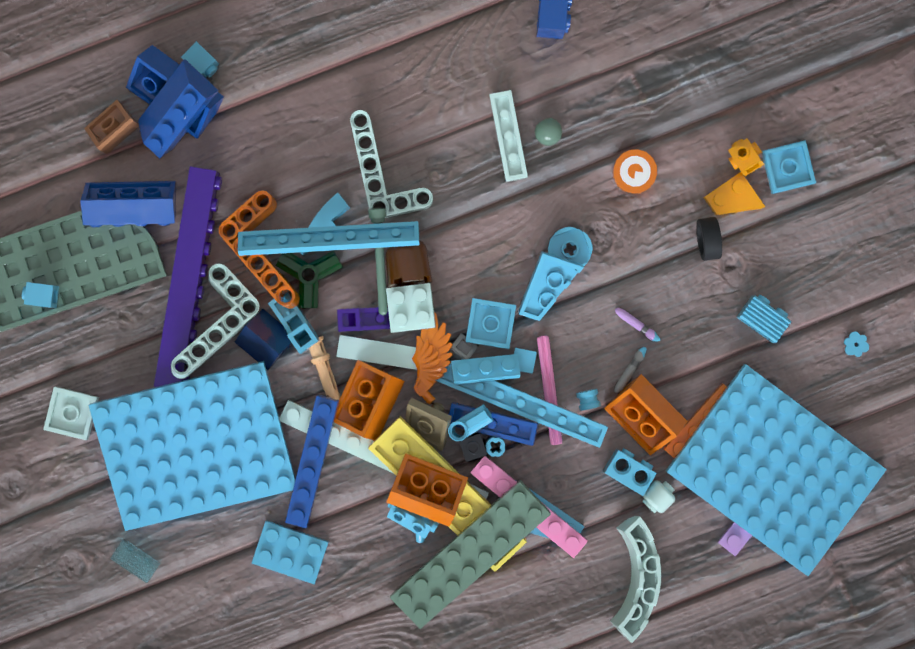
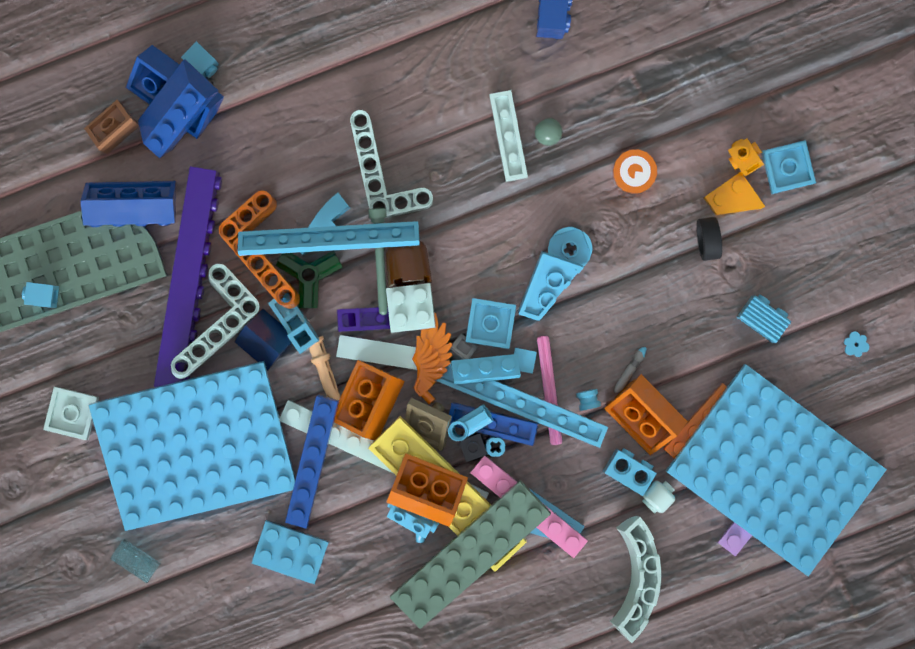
(650, 333): lavender piece -> none

